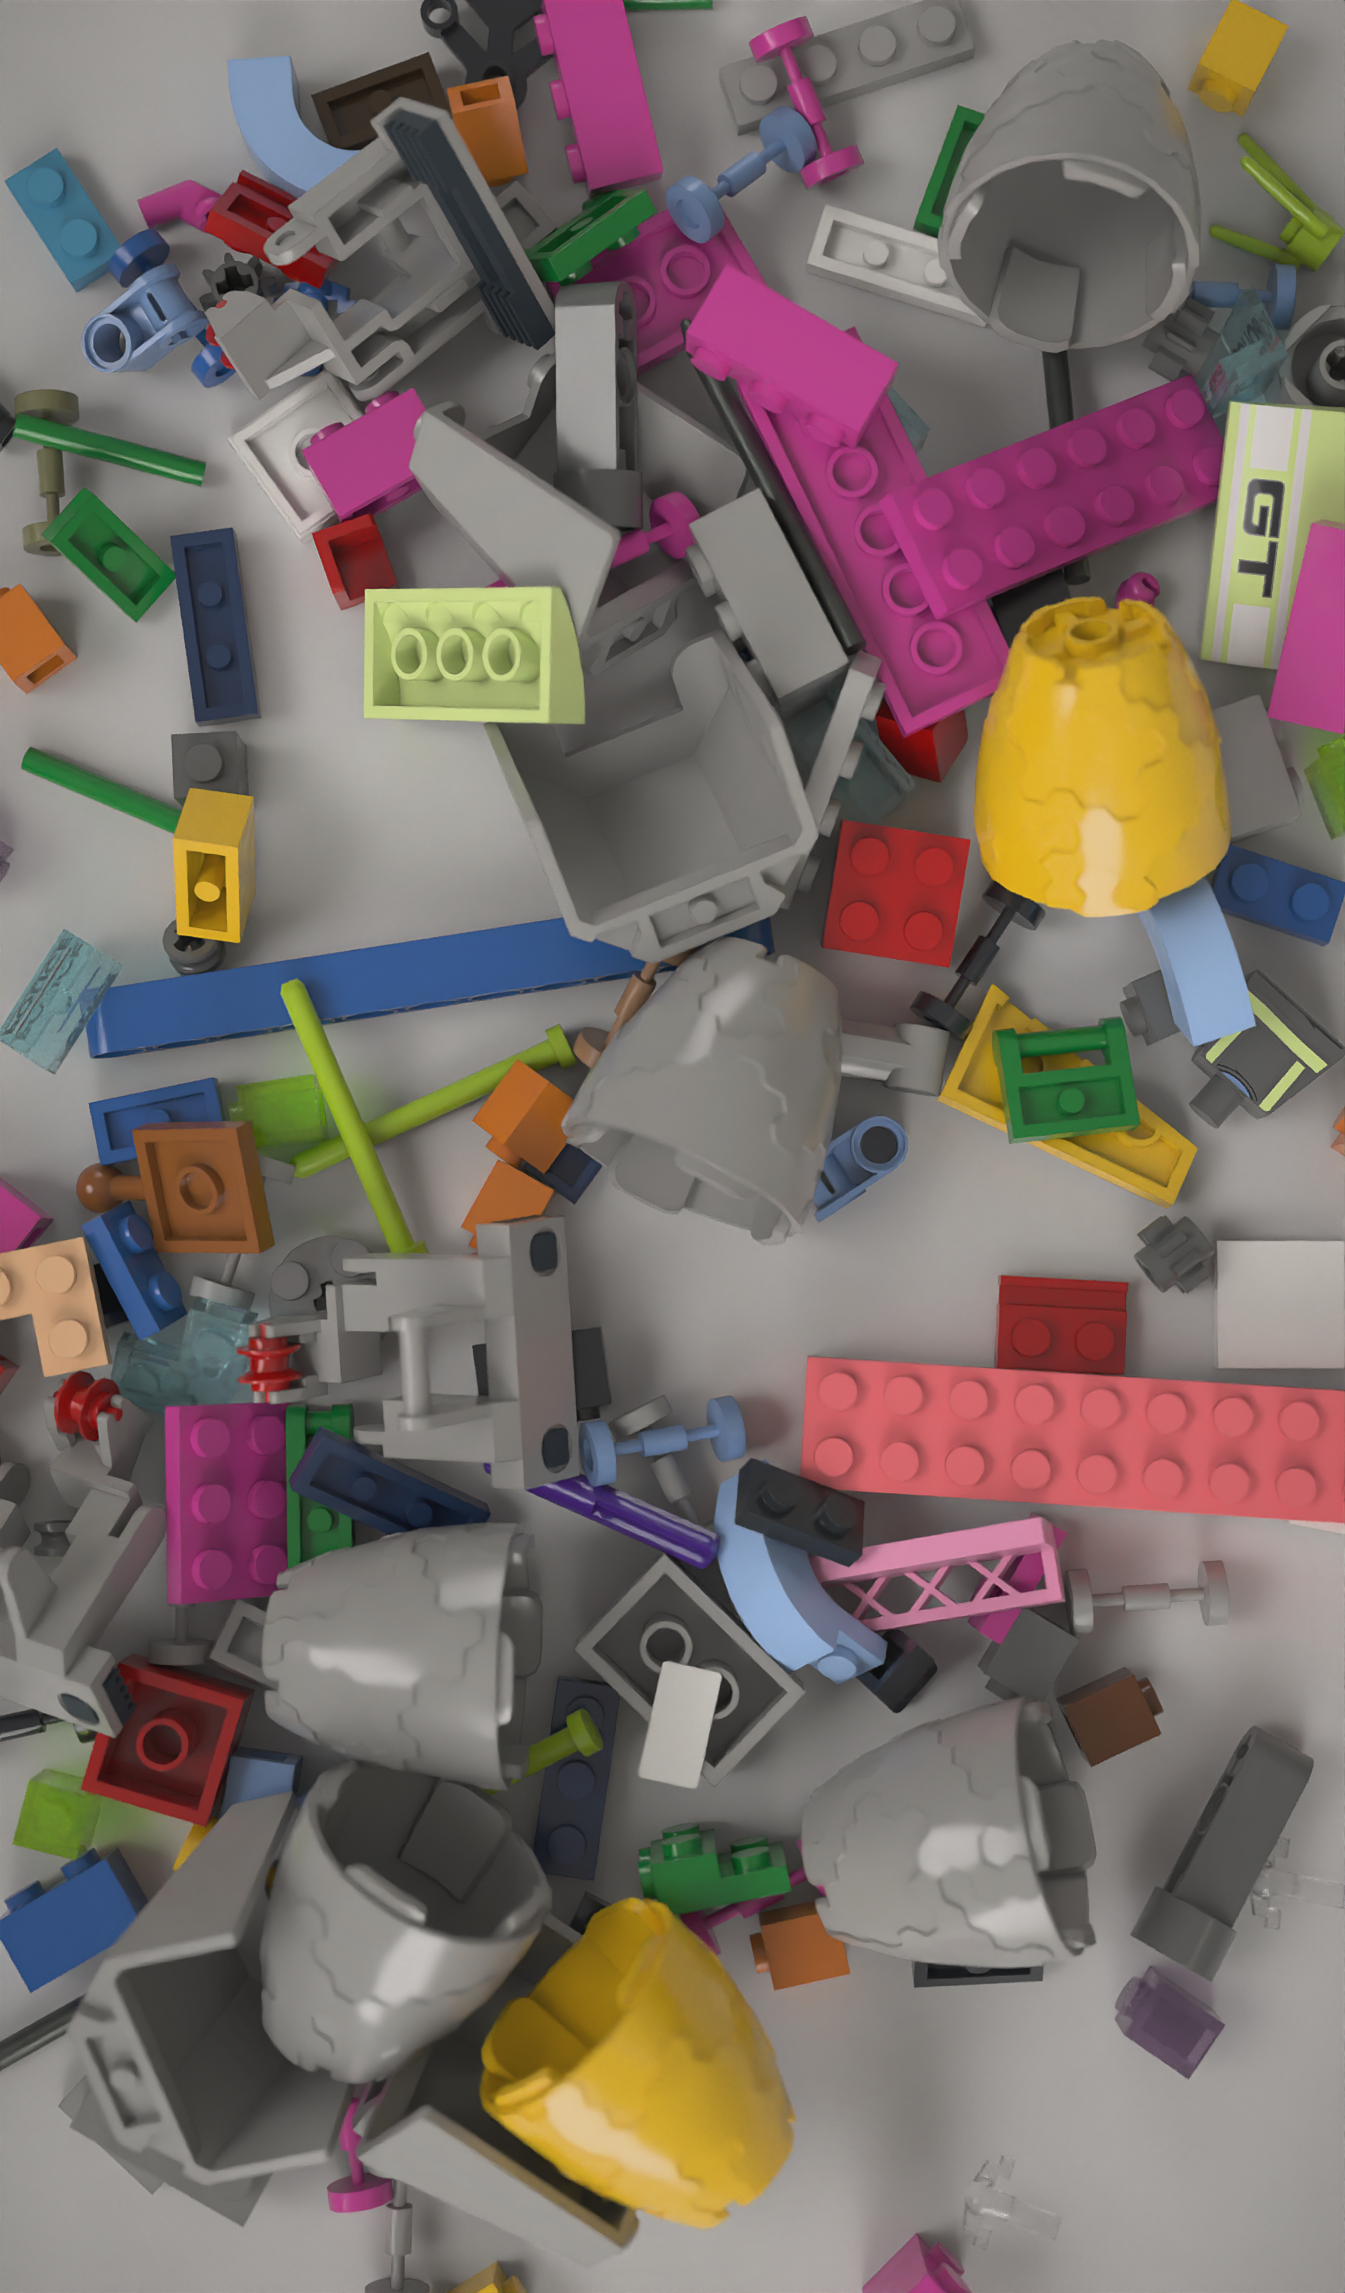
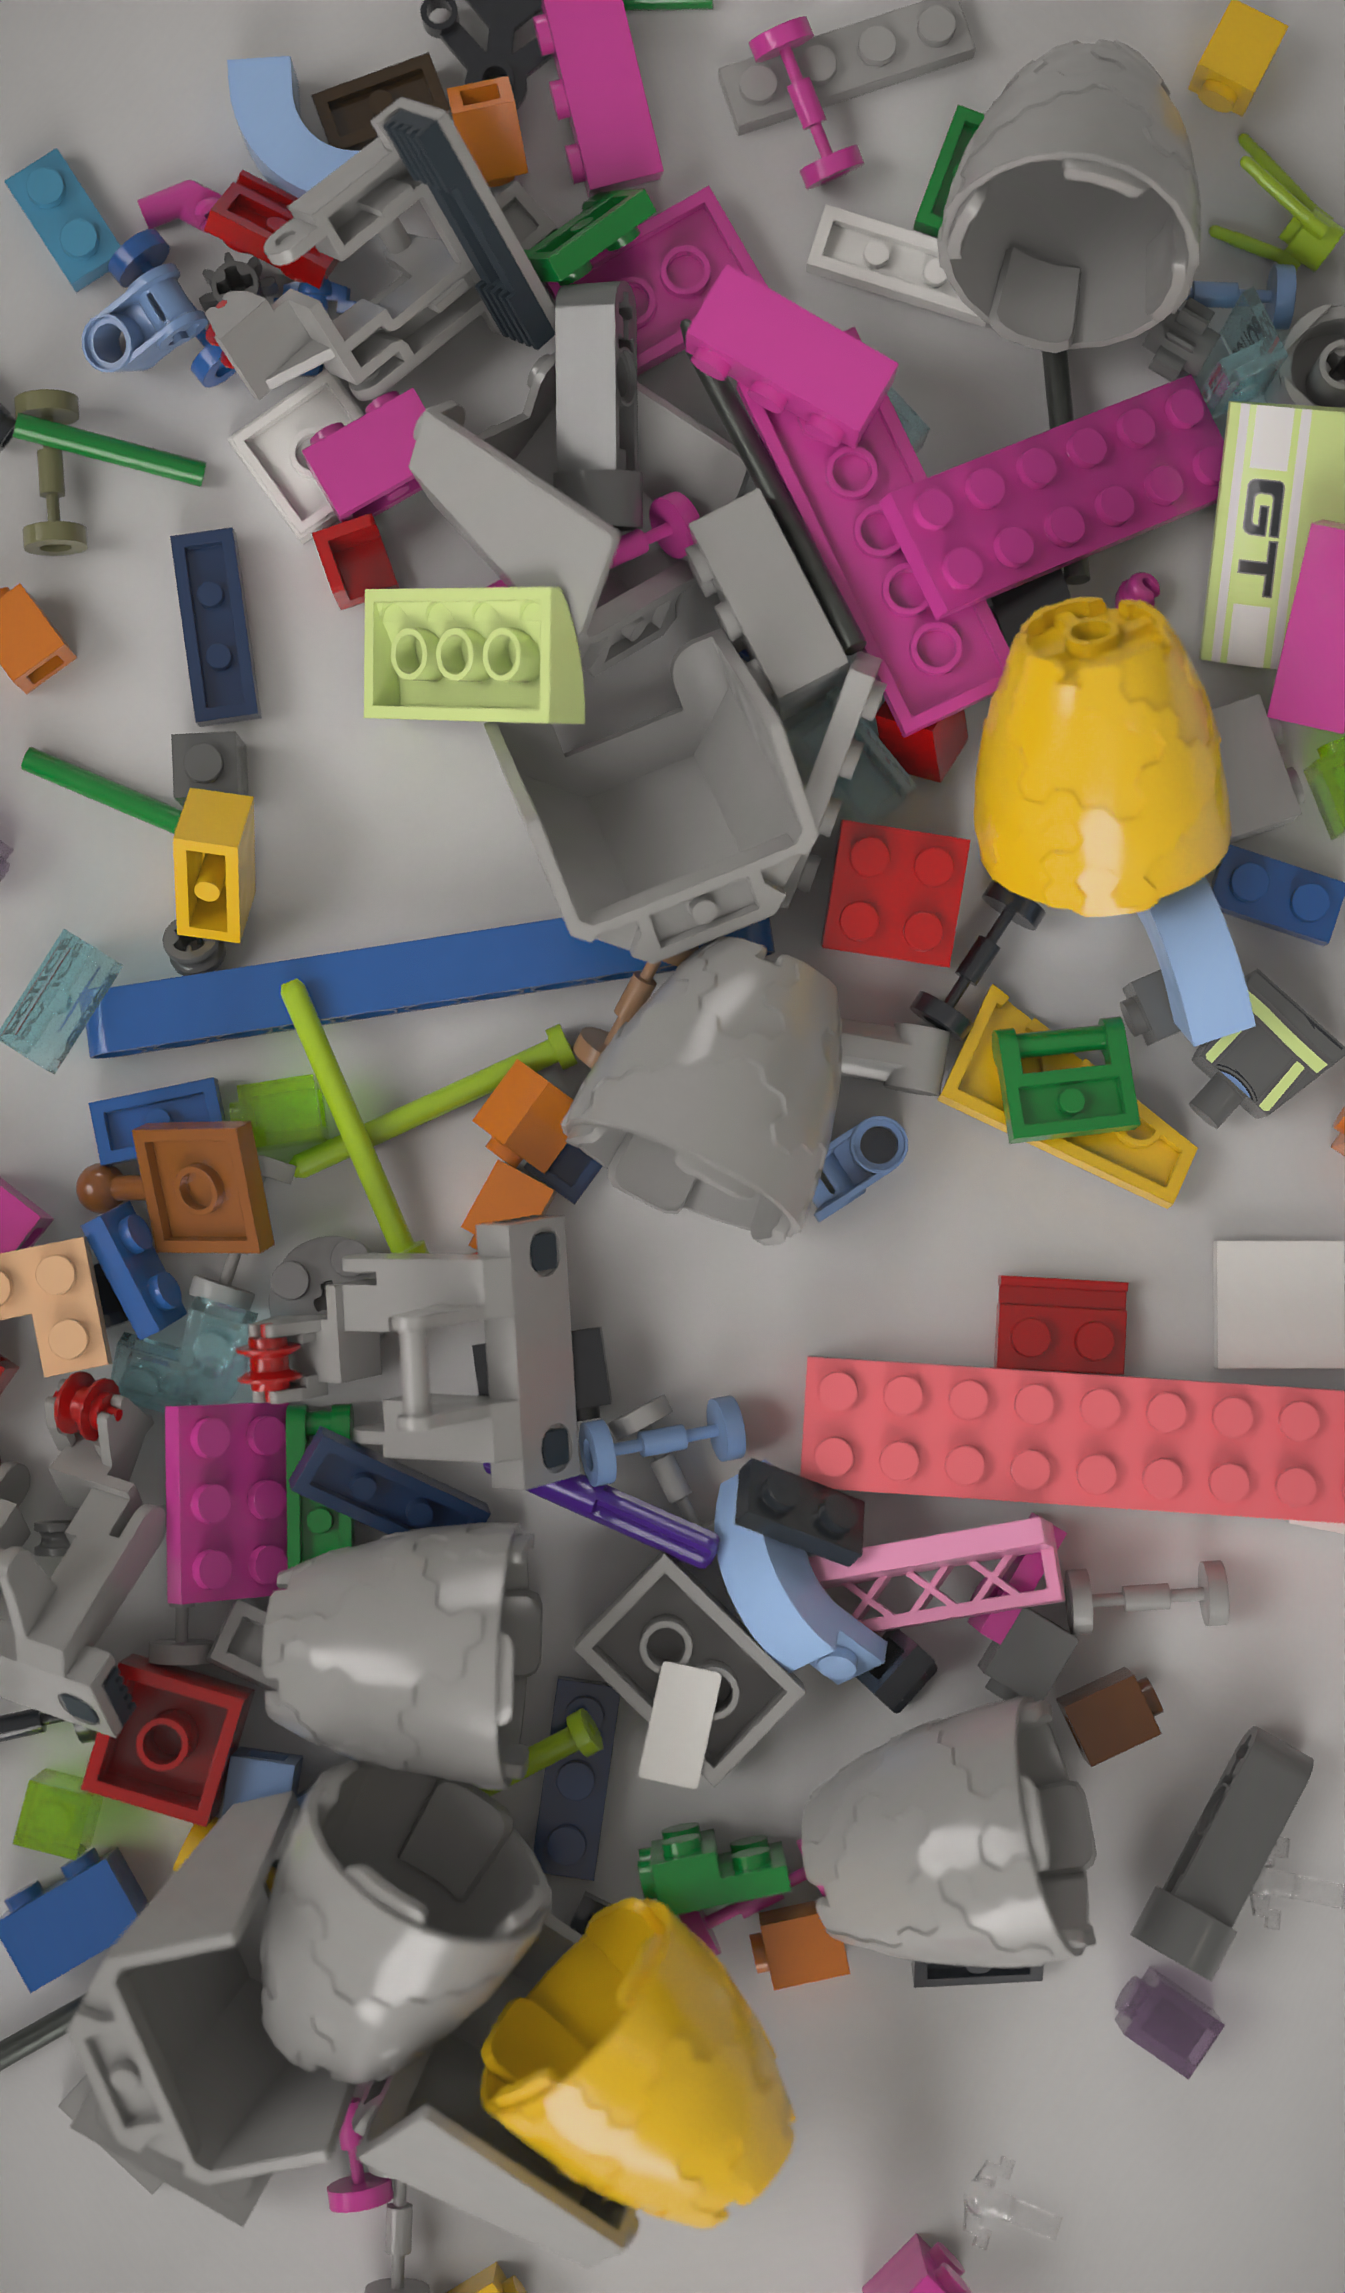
(109, 554): green plate -> none
(785, 141): medium blue wheel -> none
(1174, 1254): dark grey gear -> none

